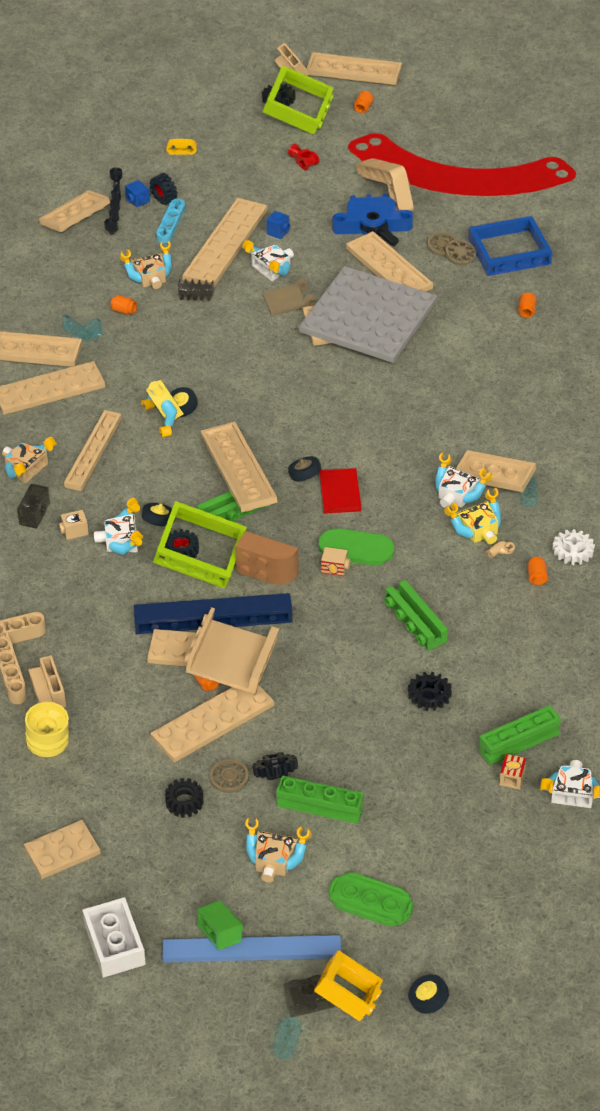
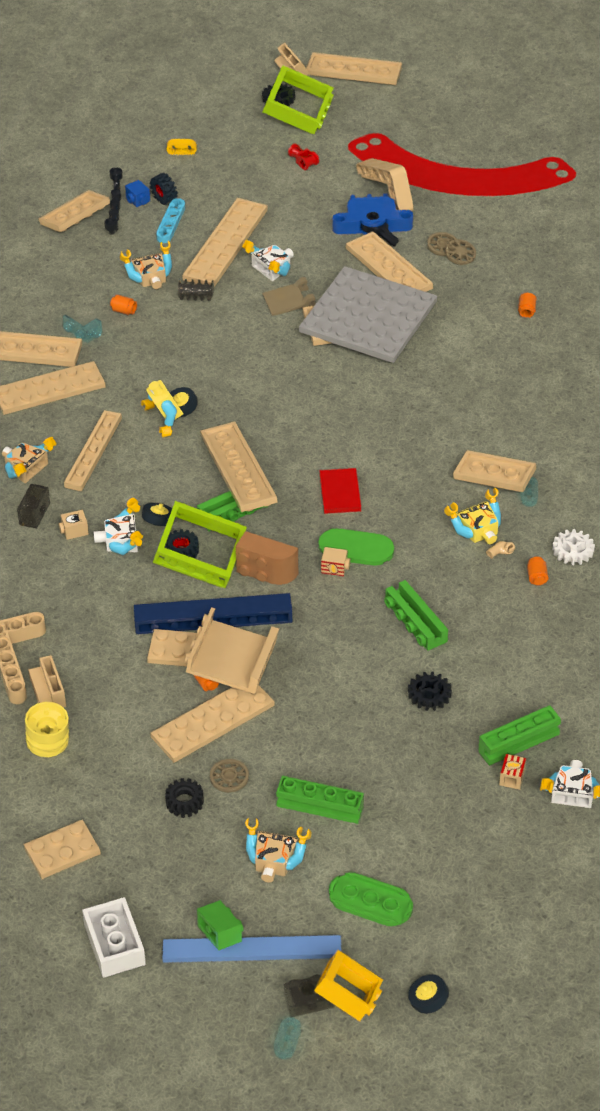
(275, 766): black gear -> none
(278, 225): blue brick -> none
(304, 468): black wheel -> none
(363, 102): orange brick -> none
(457, 485): torso -> none
(511, 262): blue window -> none

